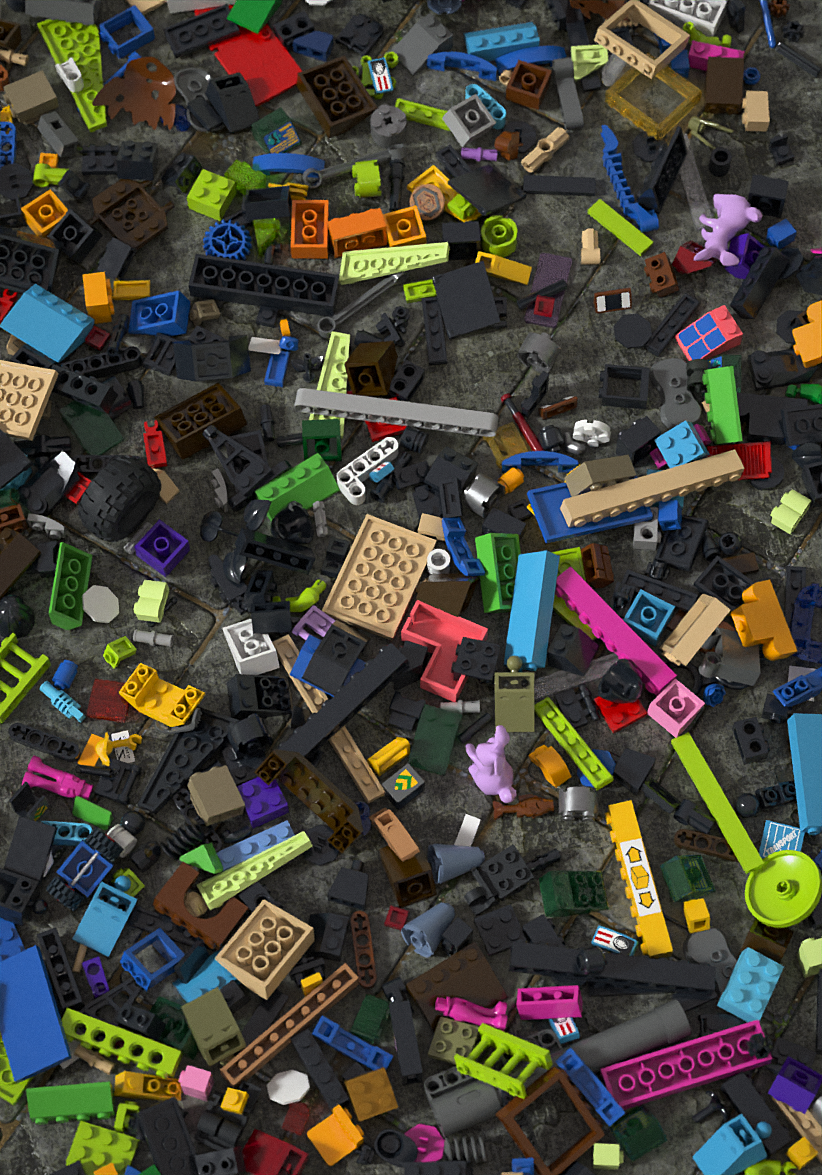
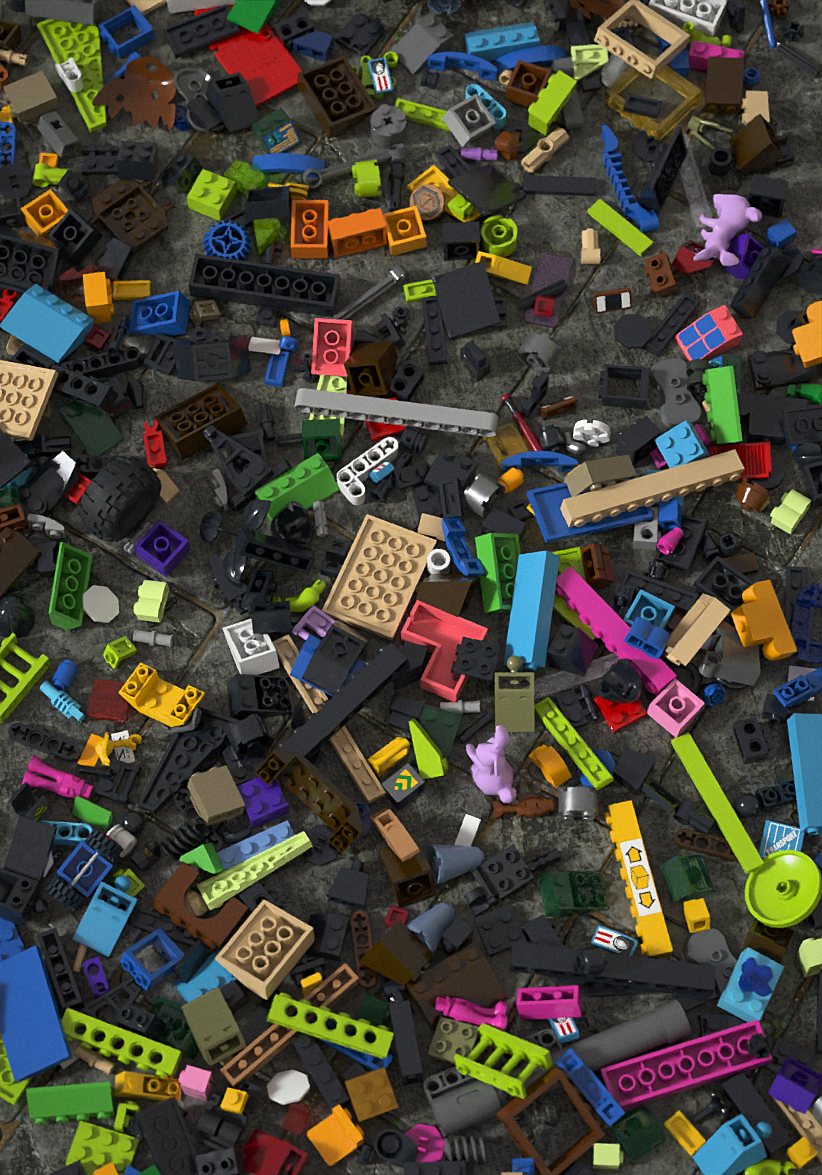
(72, 276): none -> clear red slope
(318, 1029): none -> lime brick
(331, 346): none -> coral slope
(379, 262): yellowish green wing -> none
(399, 955): none -> dark brown slope
(428, 755): none -> lime slope
(429, 79): none -> black wheel
(475, 360): none -> black piece
(551, 101): none -> lime wedge
(642, 106): none -> black tile
(647, 637): none -> blue brick
(669, 541): none -> dark pink cone
(685, 1133): none -> yellow tile
(752, 497): none -> reddish brown cone
(755, 146): none -> dark brown slope
(758, 977): none -> clear blue plate

